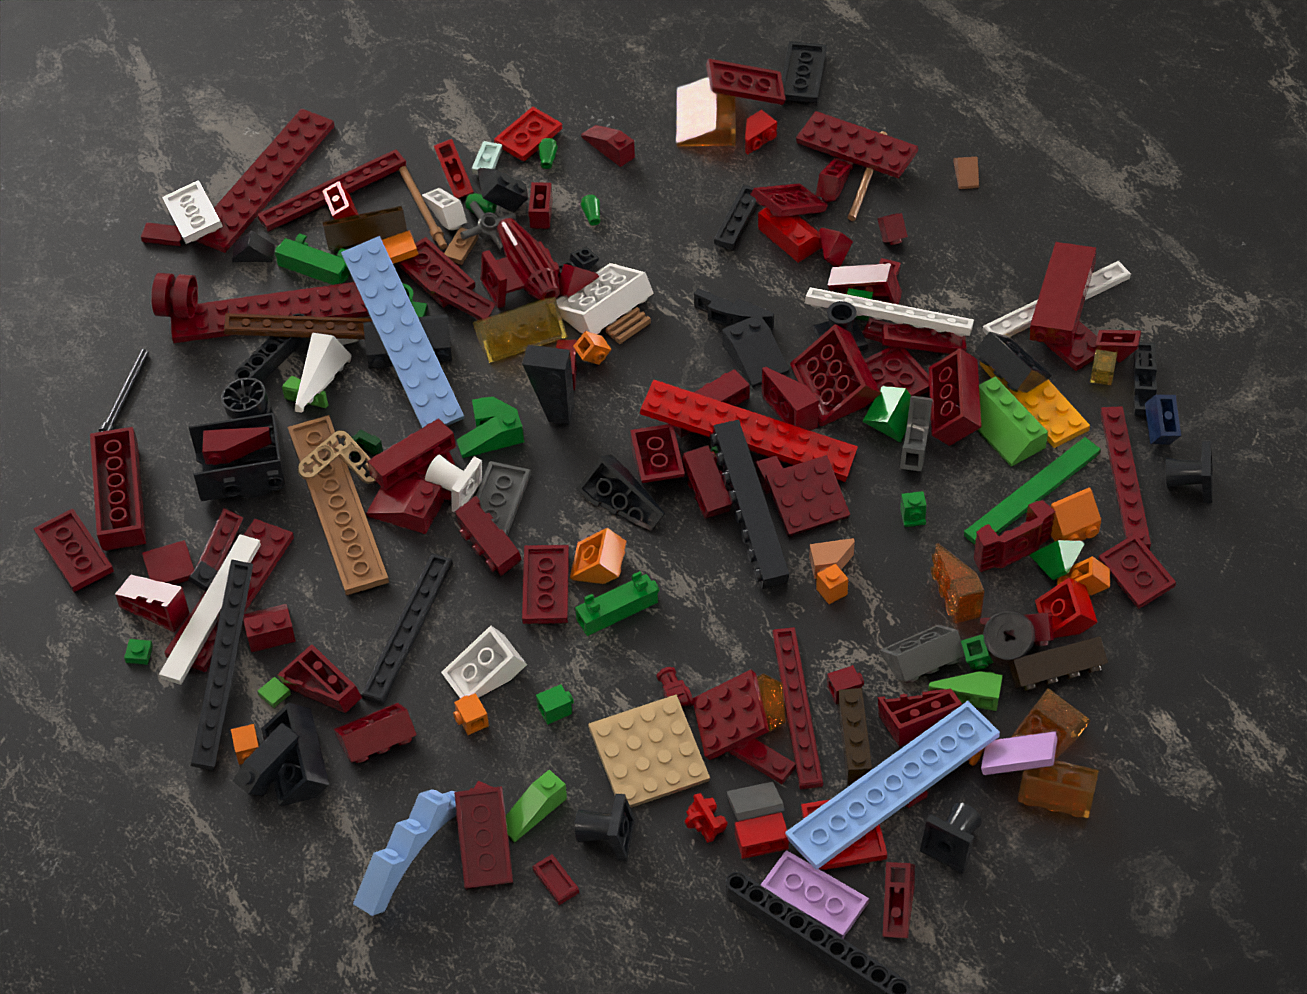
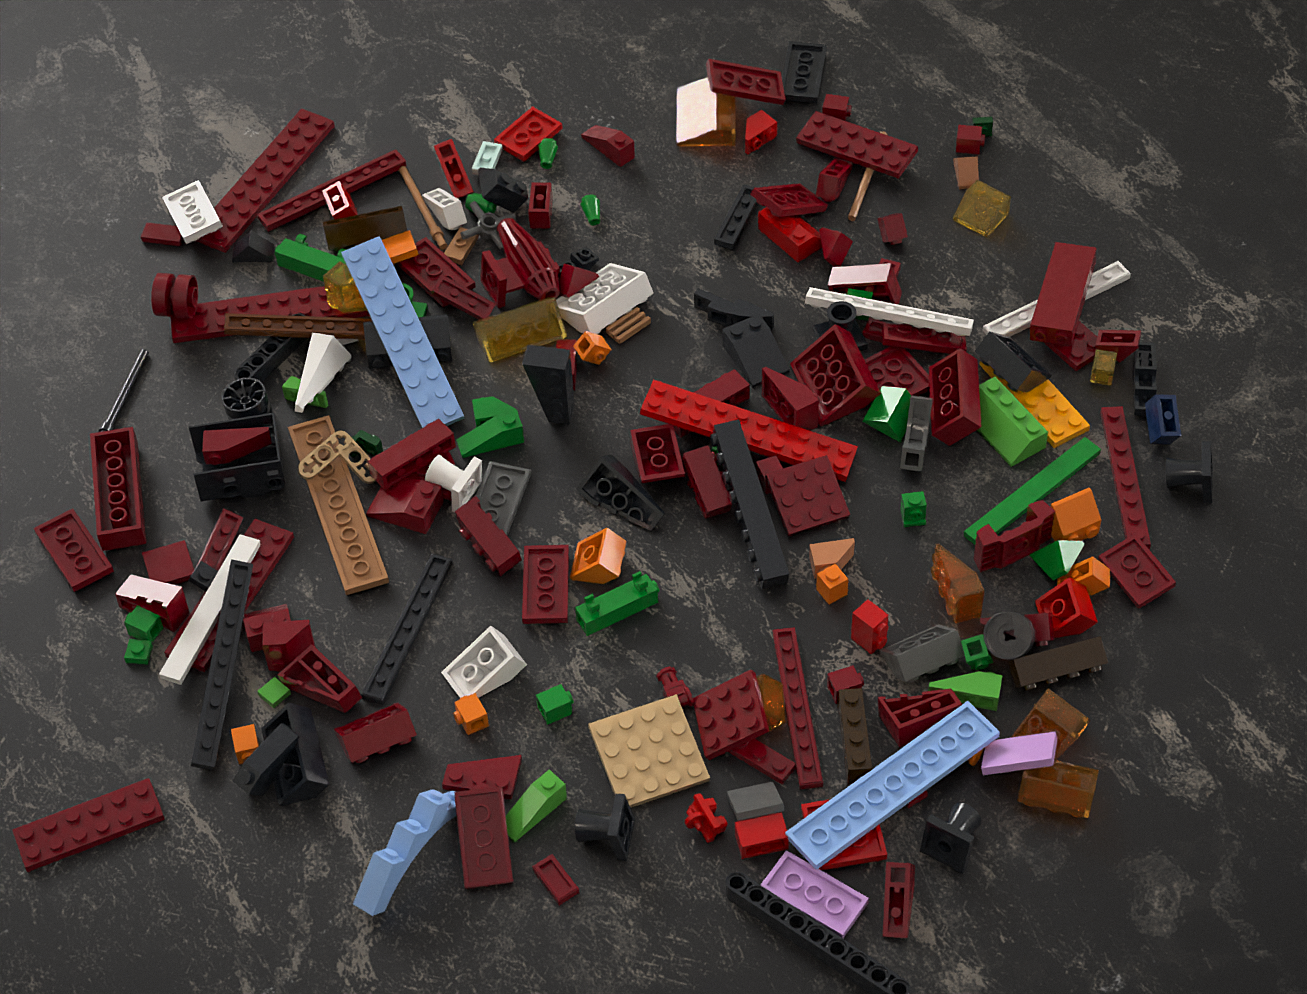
(88, 824): none -> dark red plate
(143, 624): none -> green brick
(285, 642): none -> dark red slope
(341, 290): none -> clear yellow slope
(493, 772): none -> dark red wing
(837, 106): none -> dark red brick
(869, 627): none -> red brick
(969, 139): none -> dark red brick
(982, 208): none -> clear yellow slope
(986, 123): none -> dark green plate

